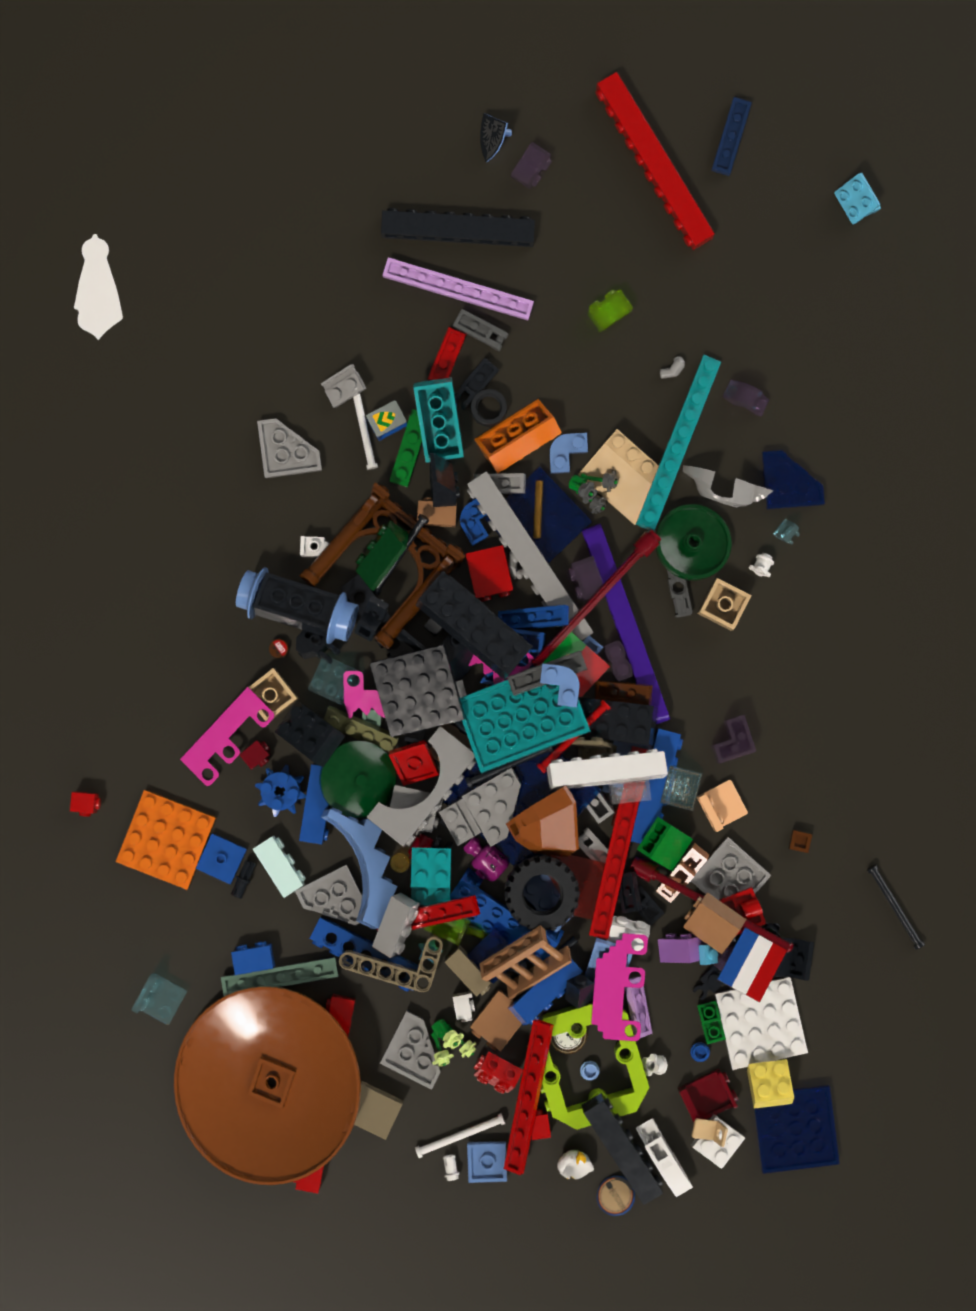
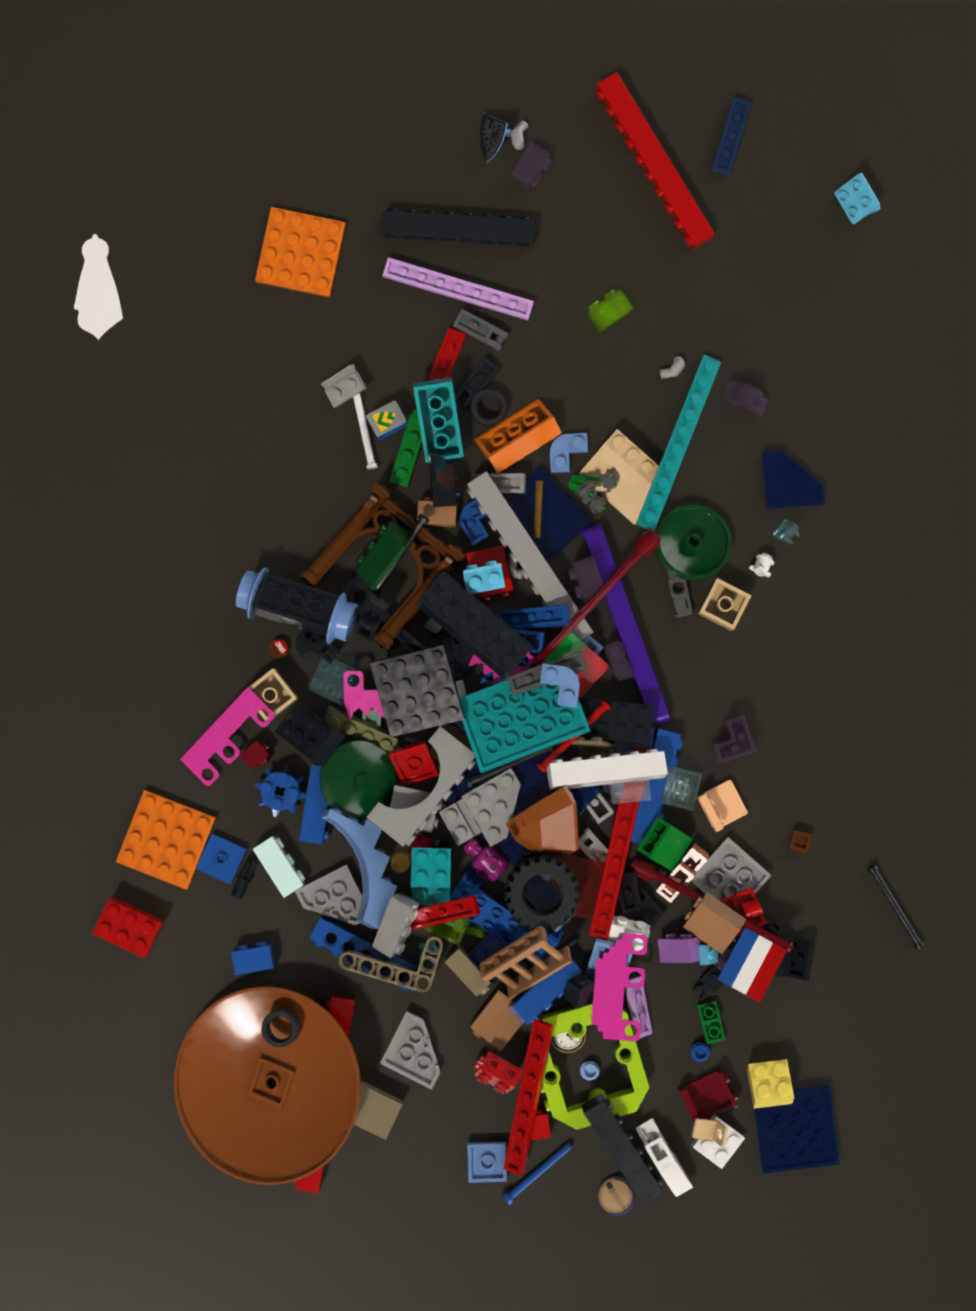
(85, 803): red brick -> none
(128, 927): none -> red brick
(159, 999): clear light blue bracket -> none
(270, 1038): none -> black tyre
(282, 975): sand green plate -> none
(285, 451): light grey plate -> none
(300, 252): none -> orange plate
(305, 546): white brick -> none
(450, 1167): white pin -> none
(451, 1039): yellowish green plant -> none
(460, 1135): white bar -> none
(463, 1006): white brick -> none
(483, 578): none -> medium azure bracket
(517, 135): none -> light grey arm
(536, 1174): none -> blue bar
(574, 1164): white hair -> none
(623, 692): reddish brown plate -> none
(654, 1064): white brick -> none
(743, 493): light grey animal -> none
(763, 1029): white plate -> none

